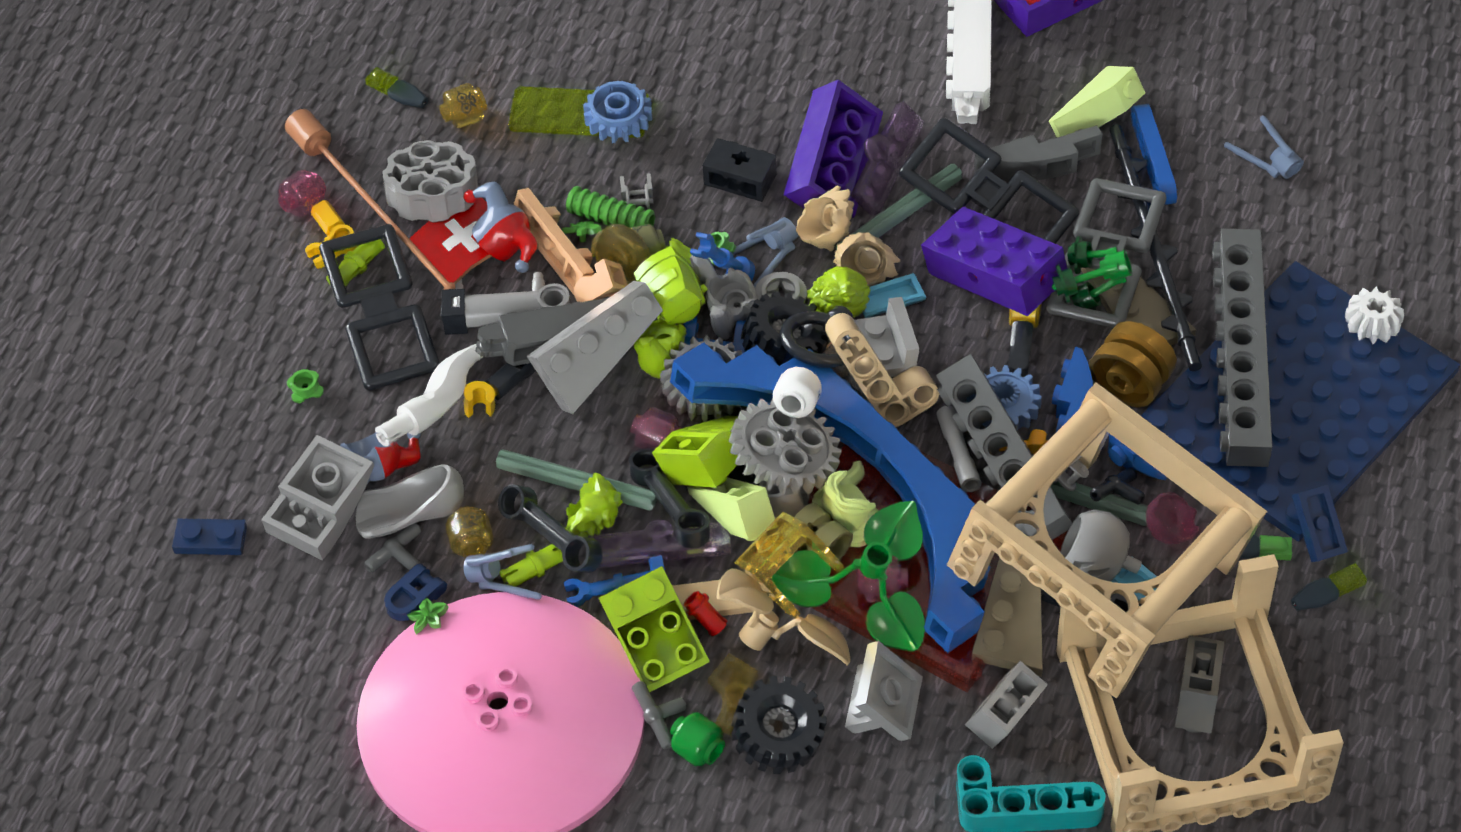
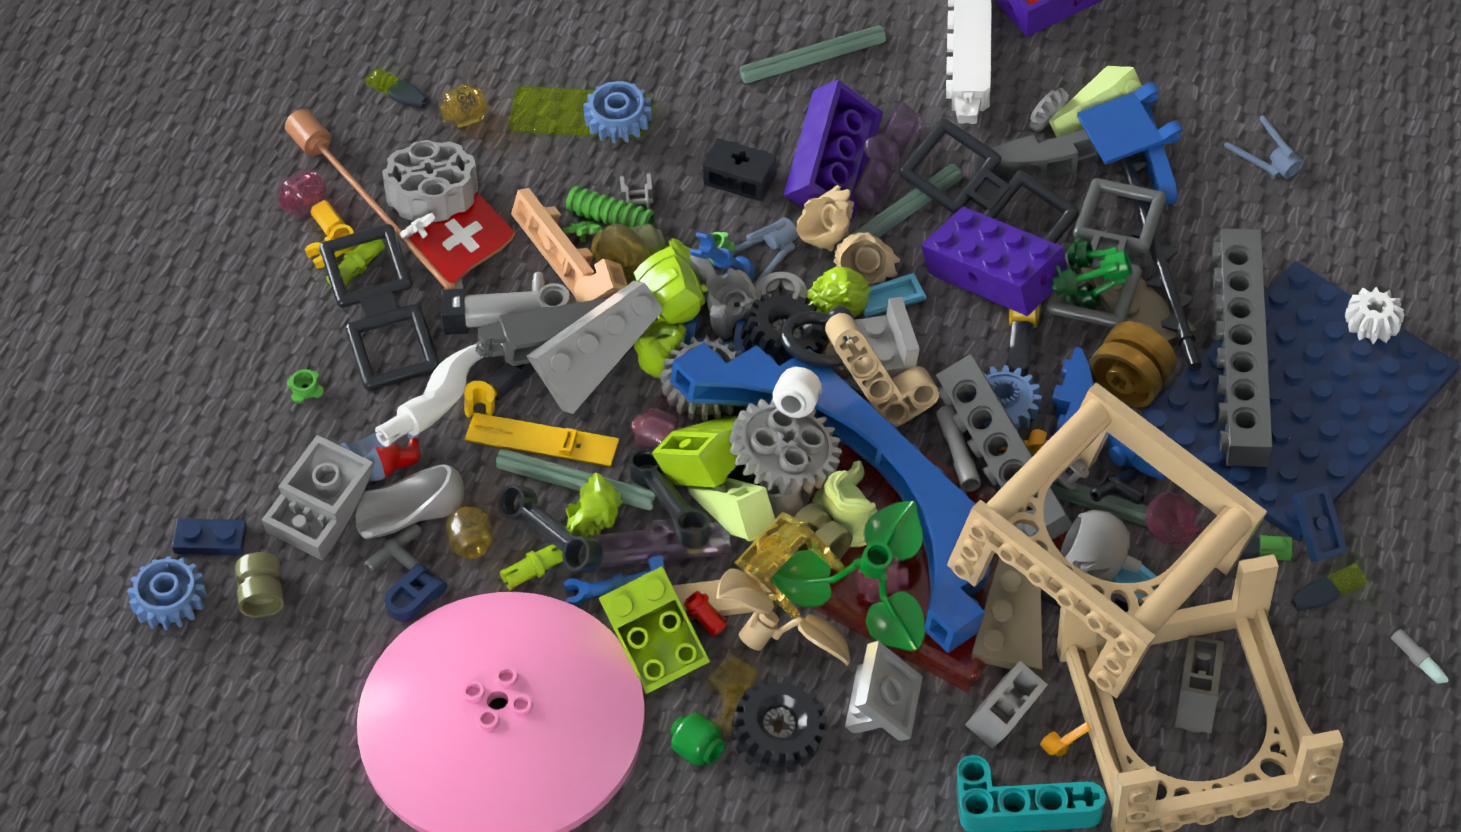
(167, 592): none -> medium blue gear
(259, 585): none -> olive wheel
(418, 224): none -> white plant
(428, 614): bright green plant -> none
(485, 567): sand blue plant -> none
(502, 227): piece -> none
(542, 439): none -> yellow piece
(655, 714): dark grey piece -> none
(812, 54): none -> sand green axle
(1047, 108): none -> light grey gear
(1055, 745): none -> light orange hand
(1124, 127): none -> blue flag
(1419, 656): none -> light grey piece

